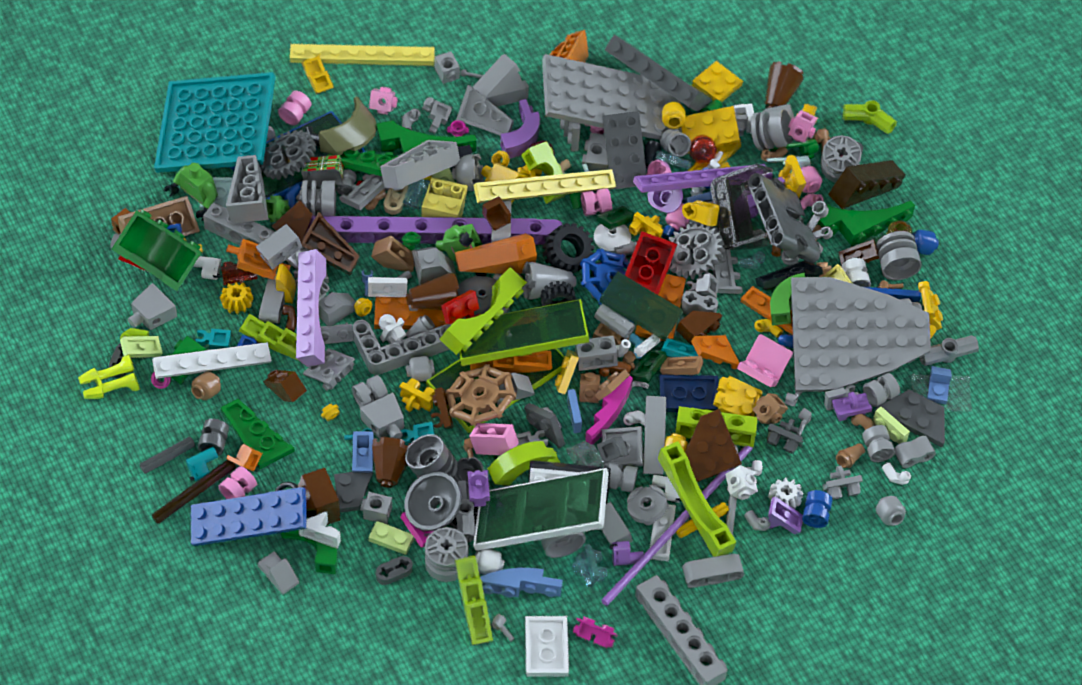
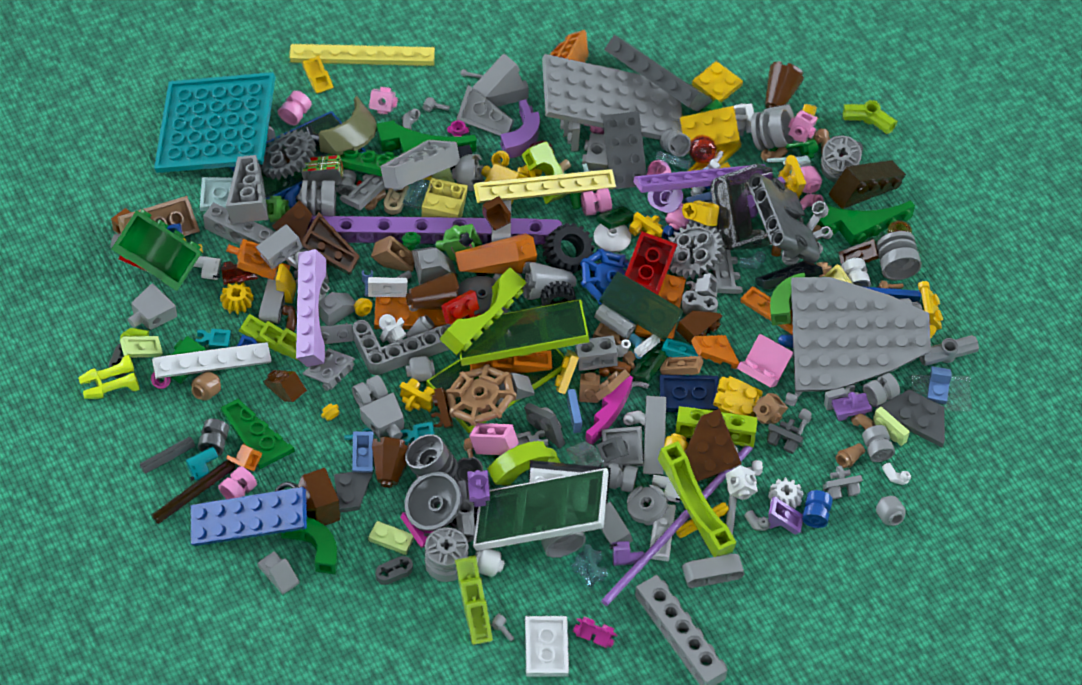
(197, 184): bright green torso -> none
(319, 532): white slope -> none
(381, 514): light grey brick -> none
(439, 114): light grey plate -> none
(447, 67): light grey brick -> none
(511, 581): medium blue slope -> none
(627, 249): light grey pin -> none
(650, 151): black cone -> none
(673, 115): yellow head -> none
(766, 326): yellow arm -> none
(914, 451): light grey axle -> none
(925, 241): blue head -> none

